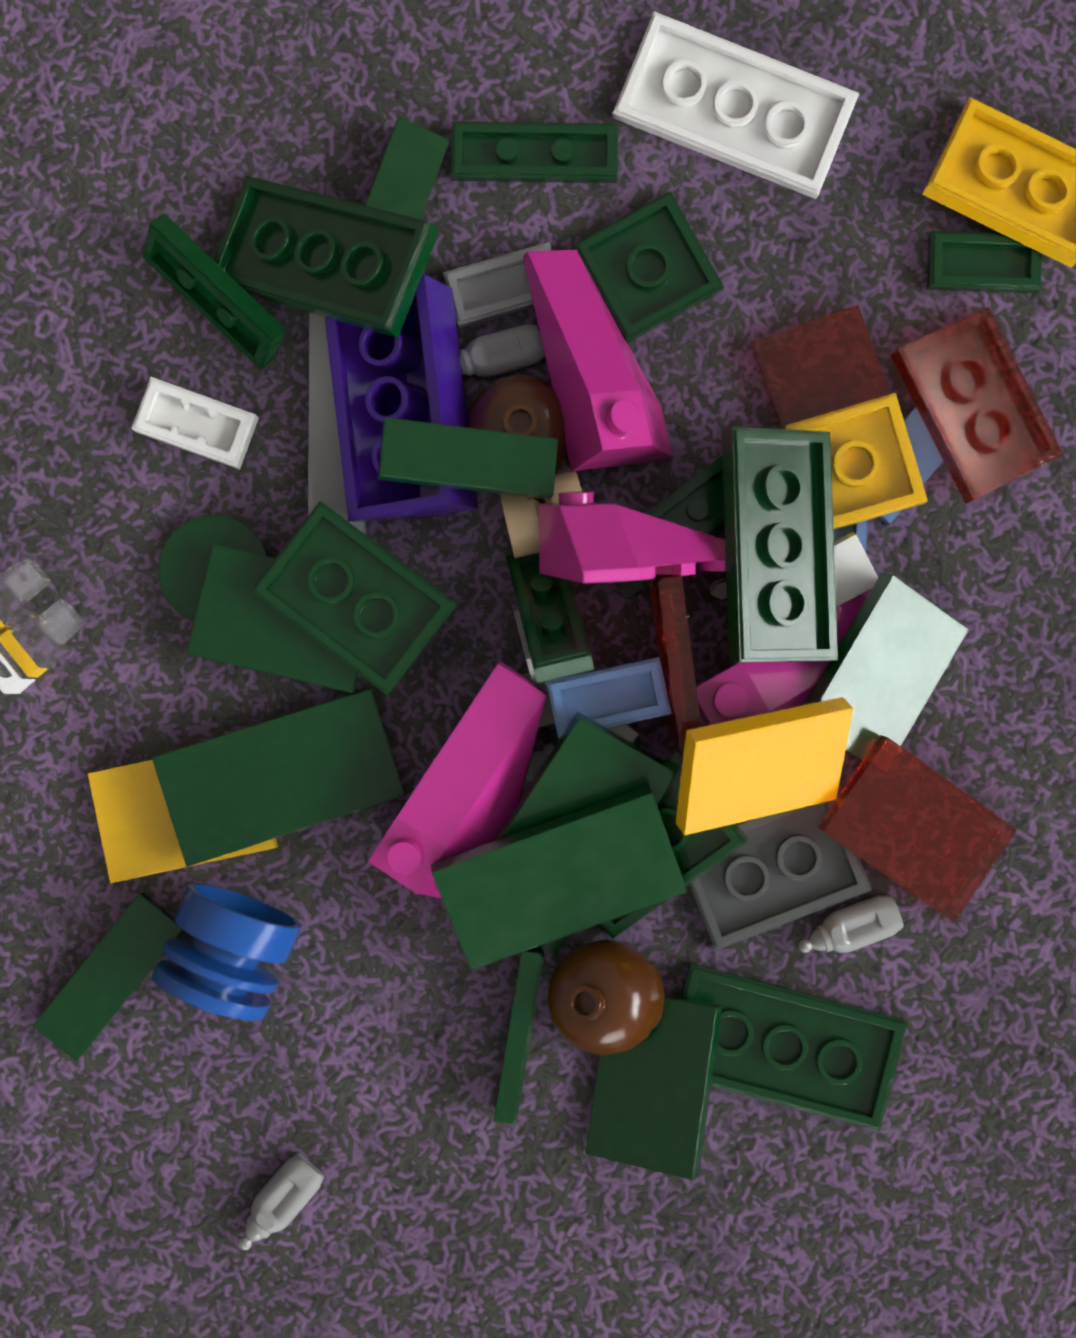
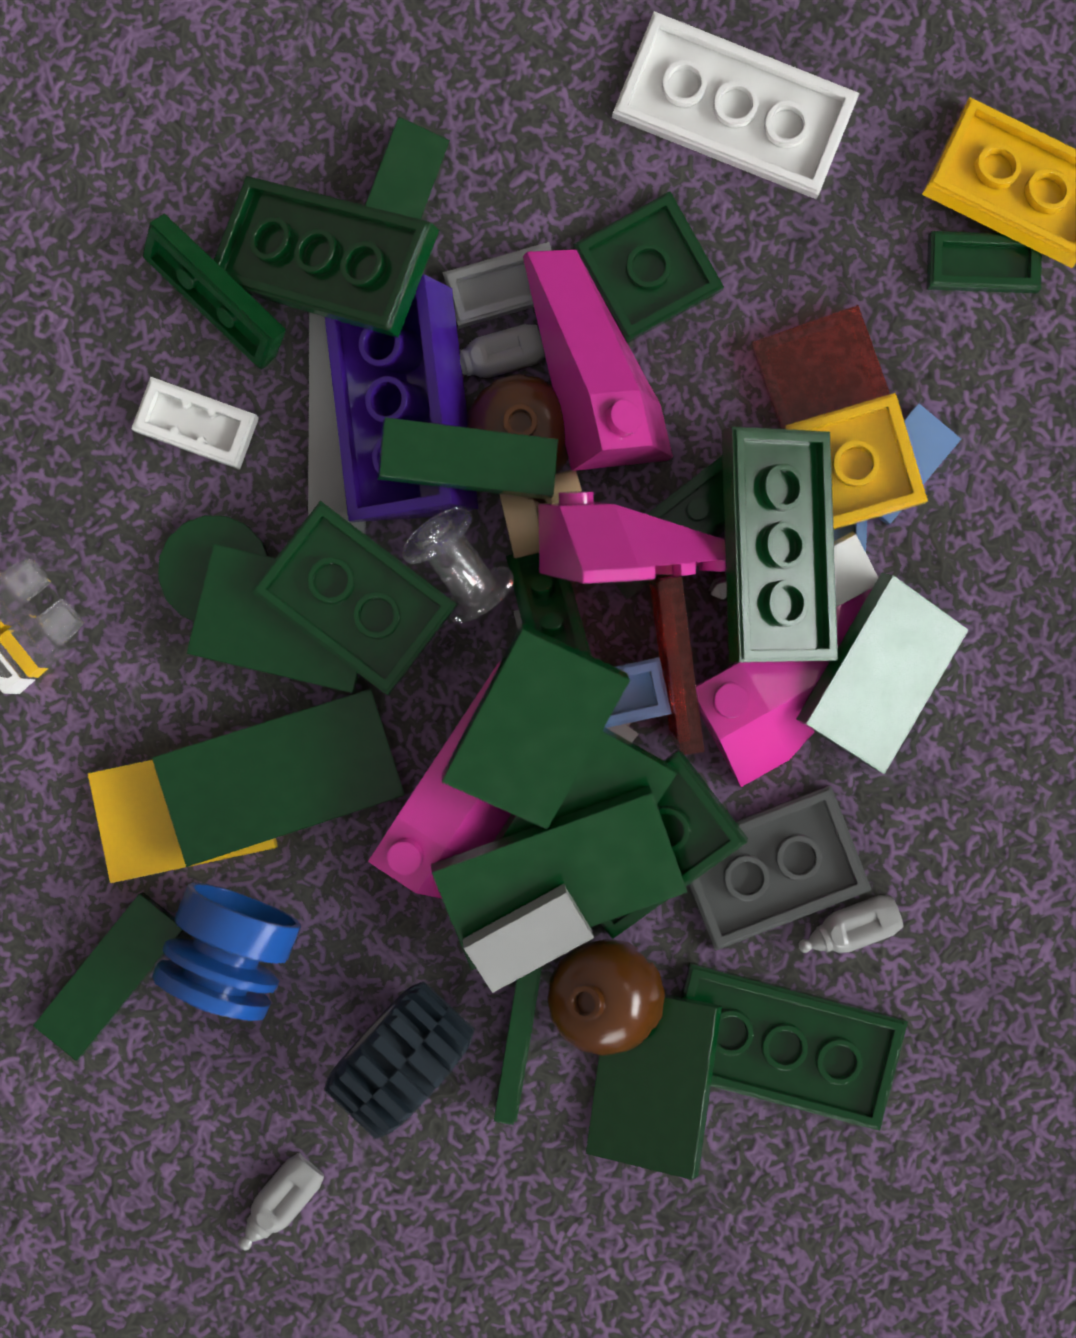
(399, 1060): none -> black wheel
(458, 564): none -> clear hose
(527, 938): none -> light grey tile
(534, 152): dark green tile -> none
(535, 726): none -> dark green tile
(762, 765): yellow tile -> none
(917, 828): clear red tile -> none
(976, 404): clear red tile -> none

